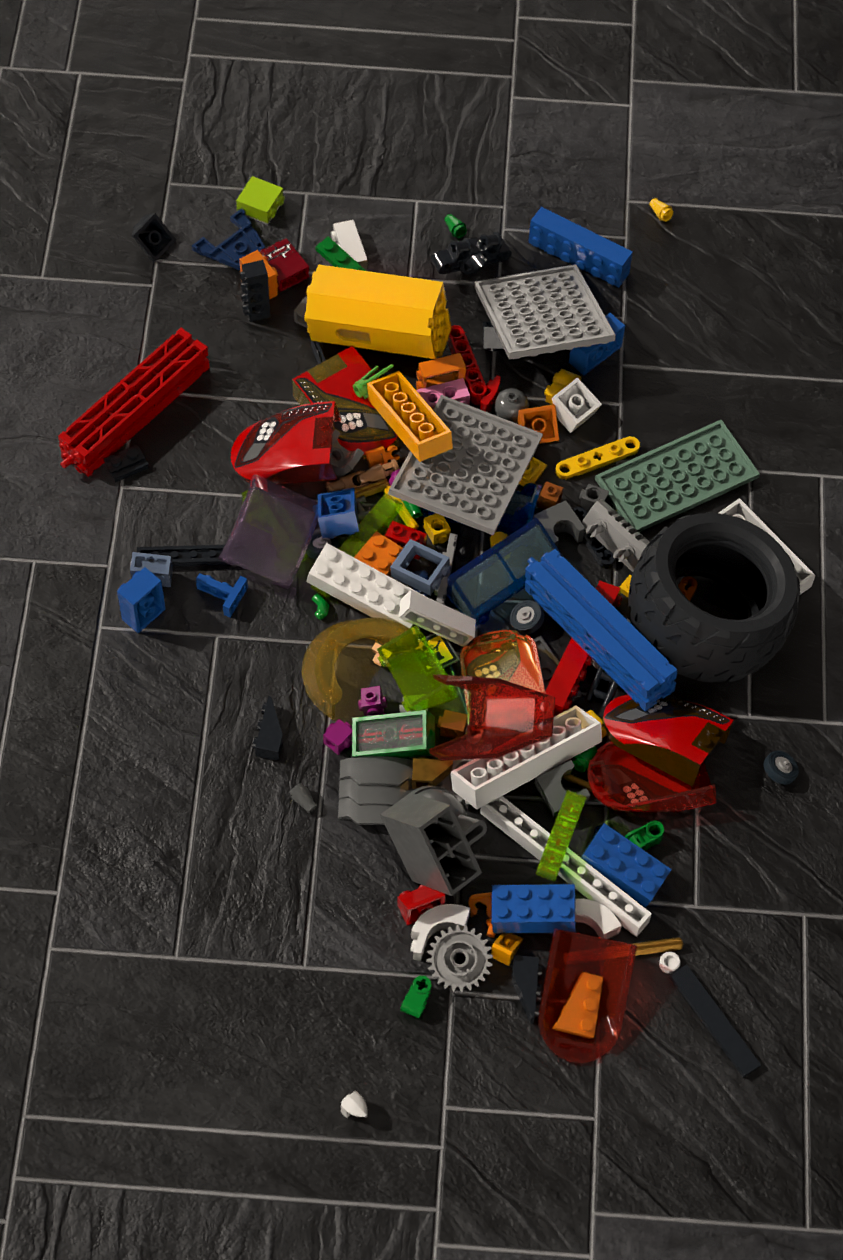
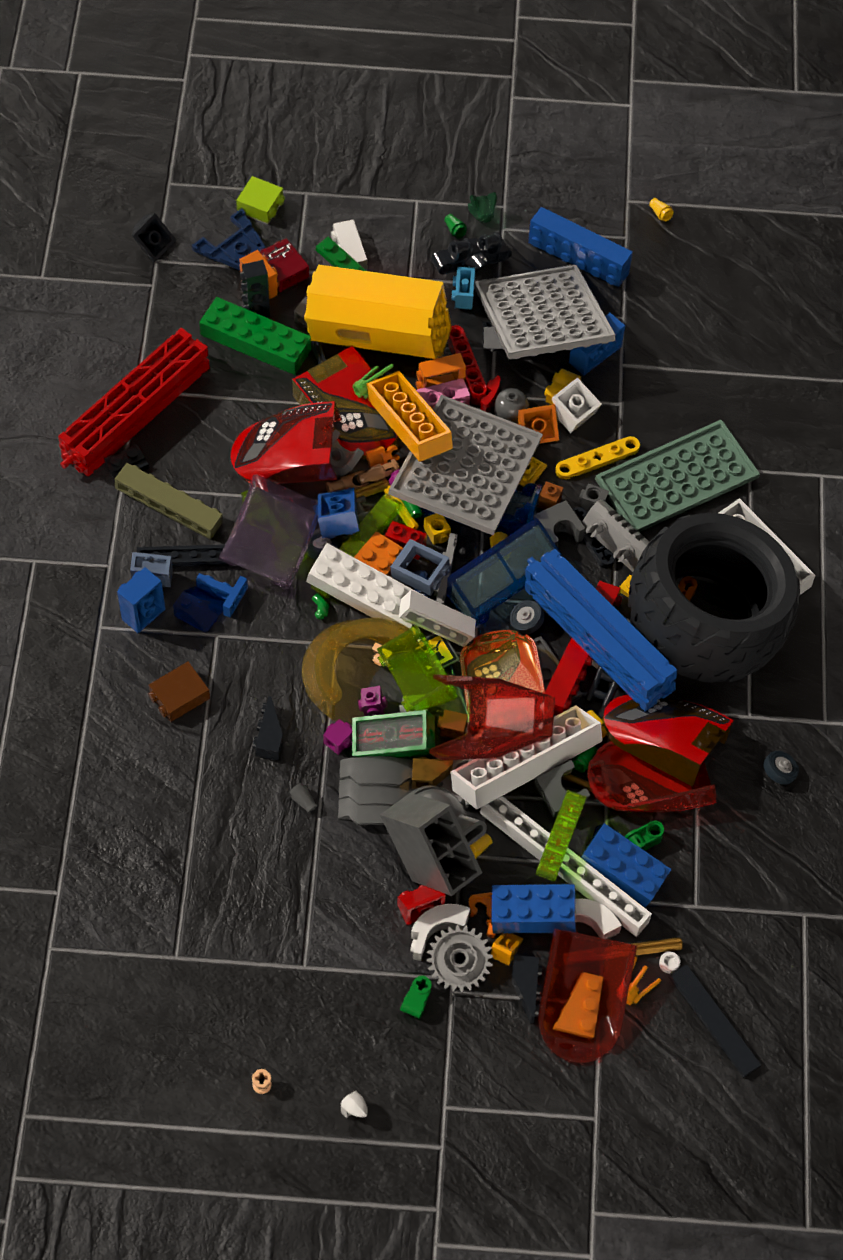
(168, 500): none -> olive brick
(178, 691): none -> reddish brown brick
(198, 608): none -> clear blue slope
(255, 335): none -> green brick
(261, 1088): none -> light nougat bush
(464, 287): none -> dark azure brick
(481, 845): none -> yellow cone
(483, 207): none -> clear green brick
(633, 995): none -> light orange plant

